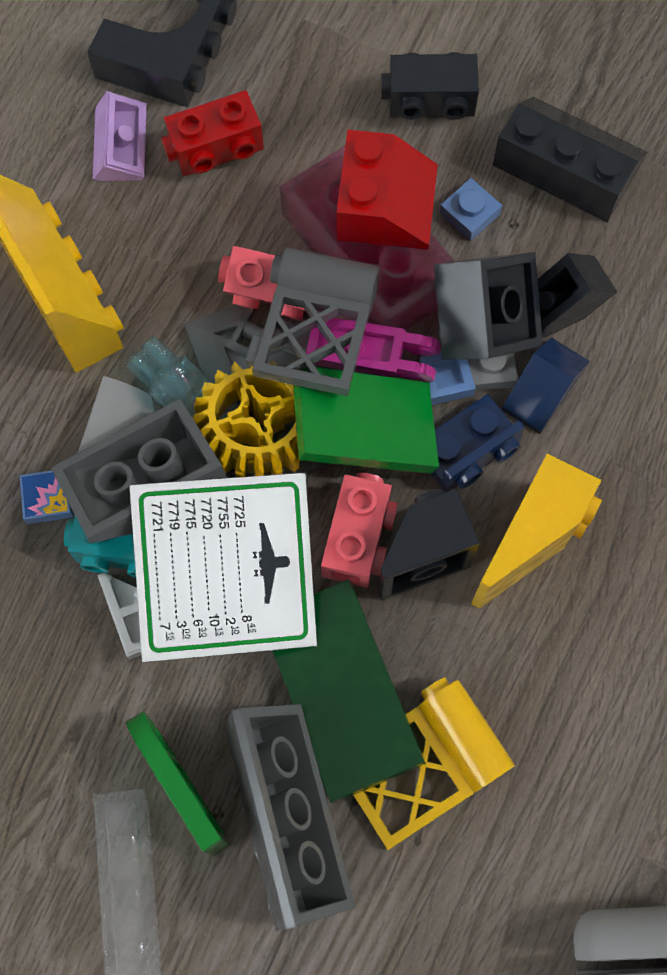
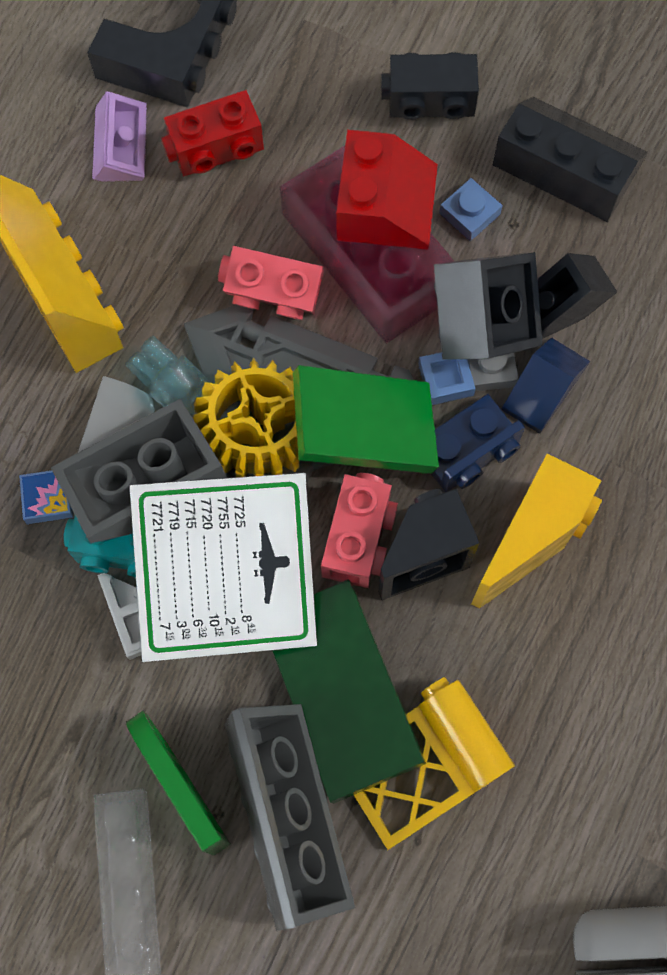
(323, 285): dark grey piece -> none
(380, 350): dark pink hinge -> none

